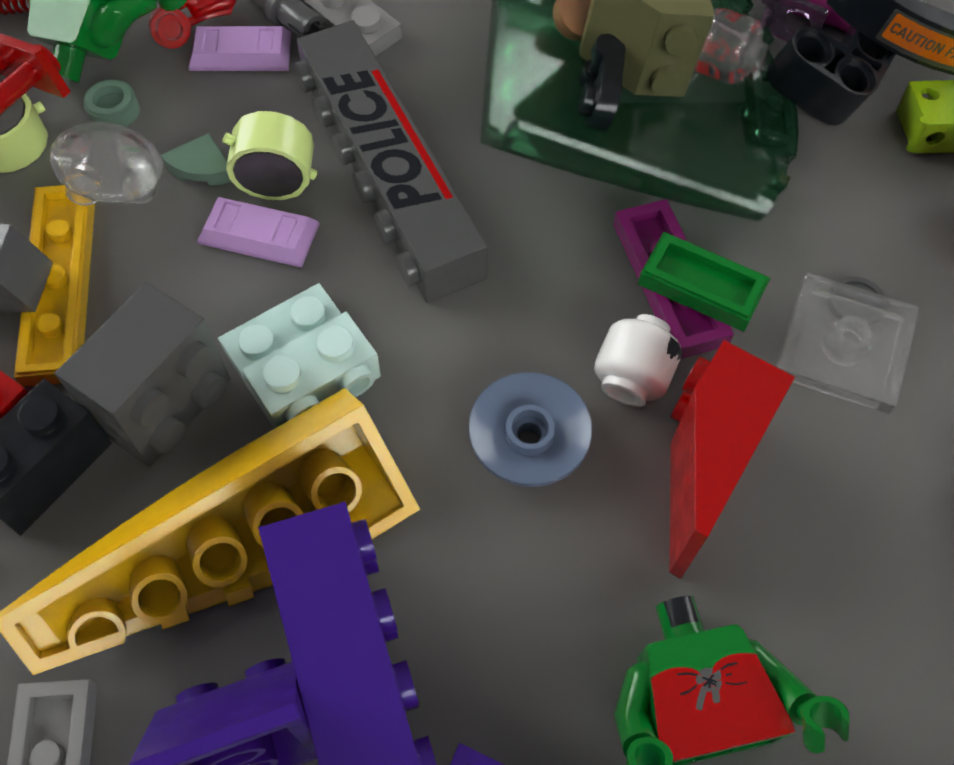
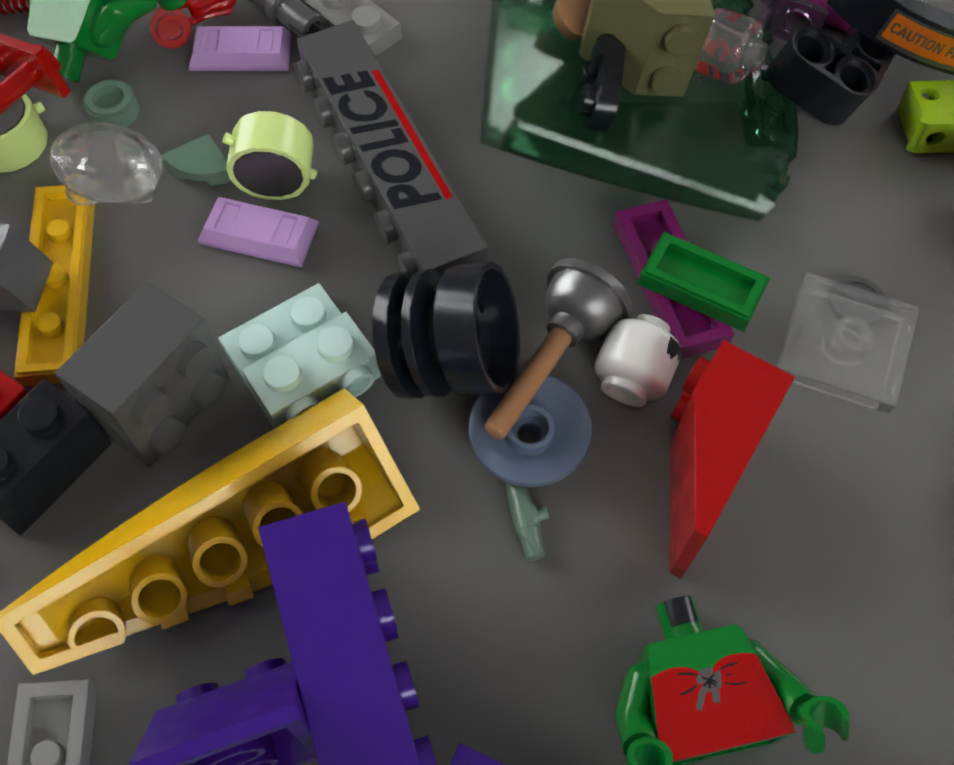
(447, 331): none -> black wheel
(527, 521): none -> sand green helmet
(581, 306): none -> flat silver piece

